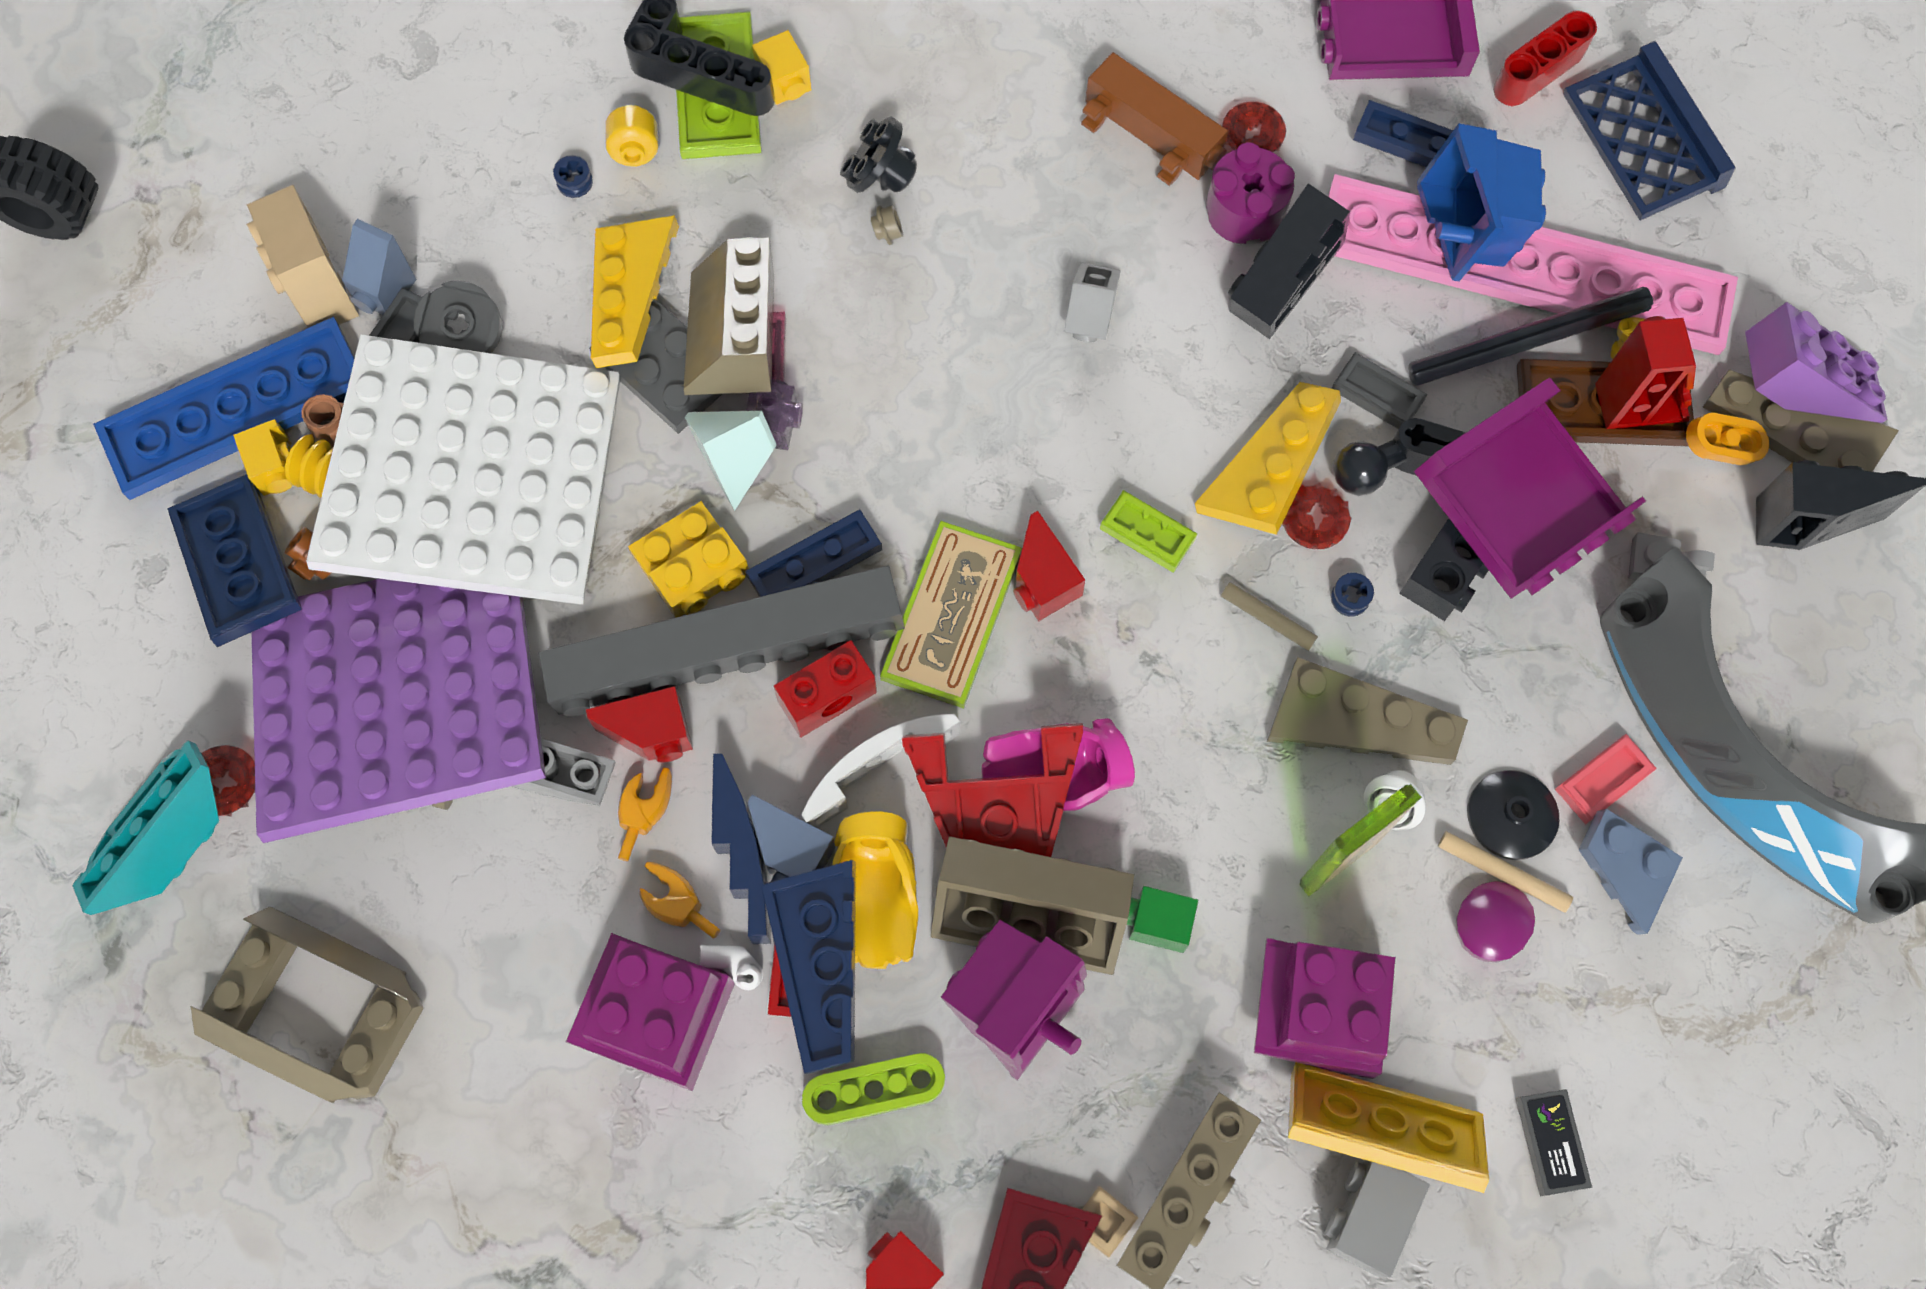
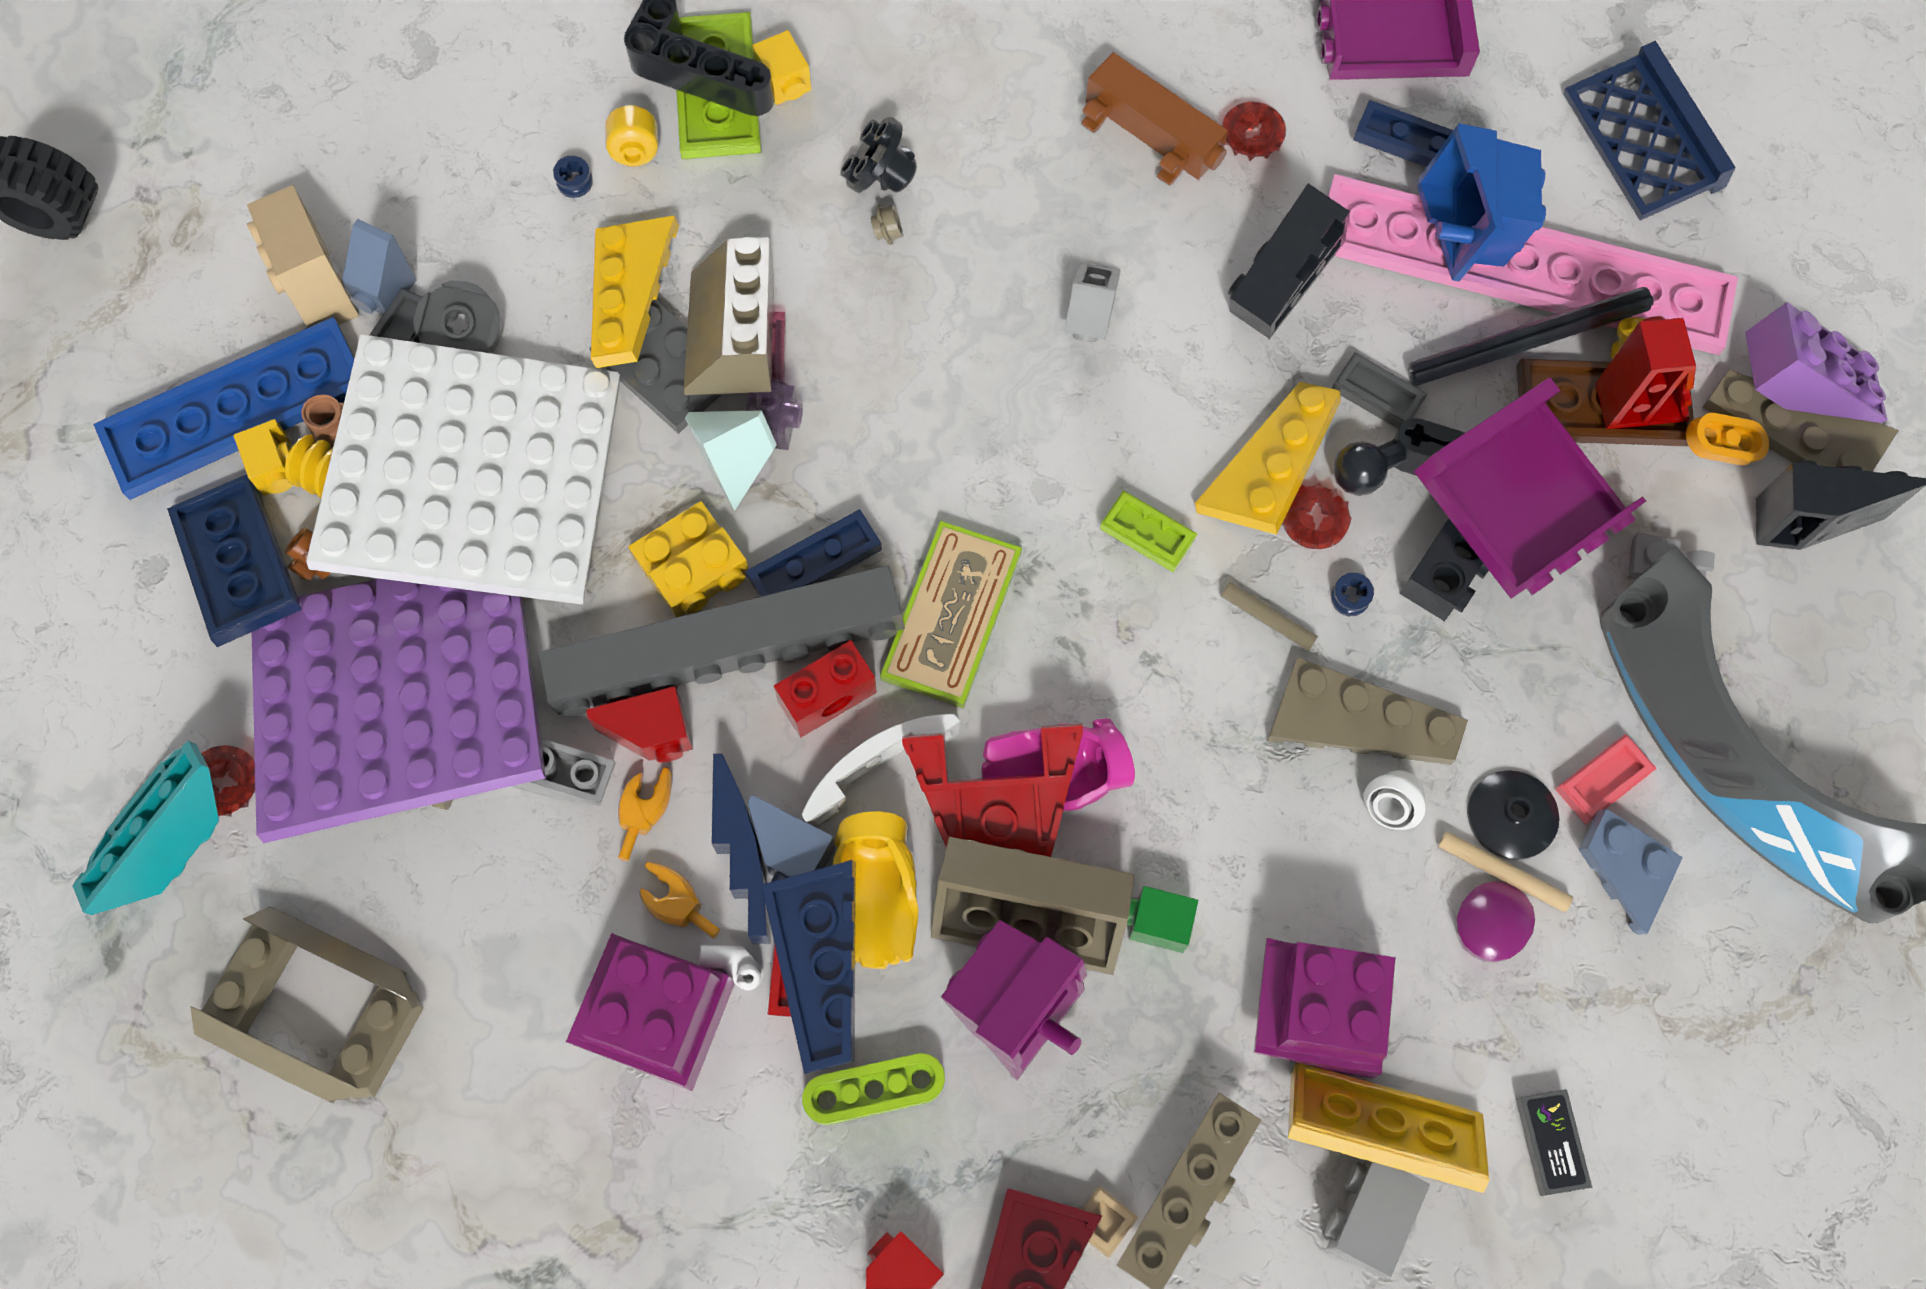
(1045, 572): red slope -> none
(1249, 194): magenta brick -> none
(1359, 839): clear neon green tile -> none
(1545, 58): red beam -> none

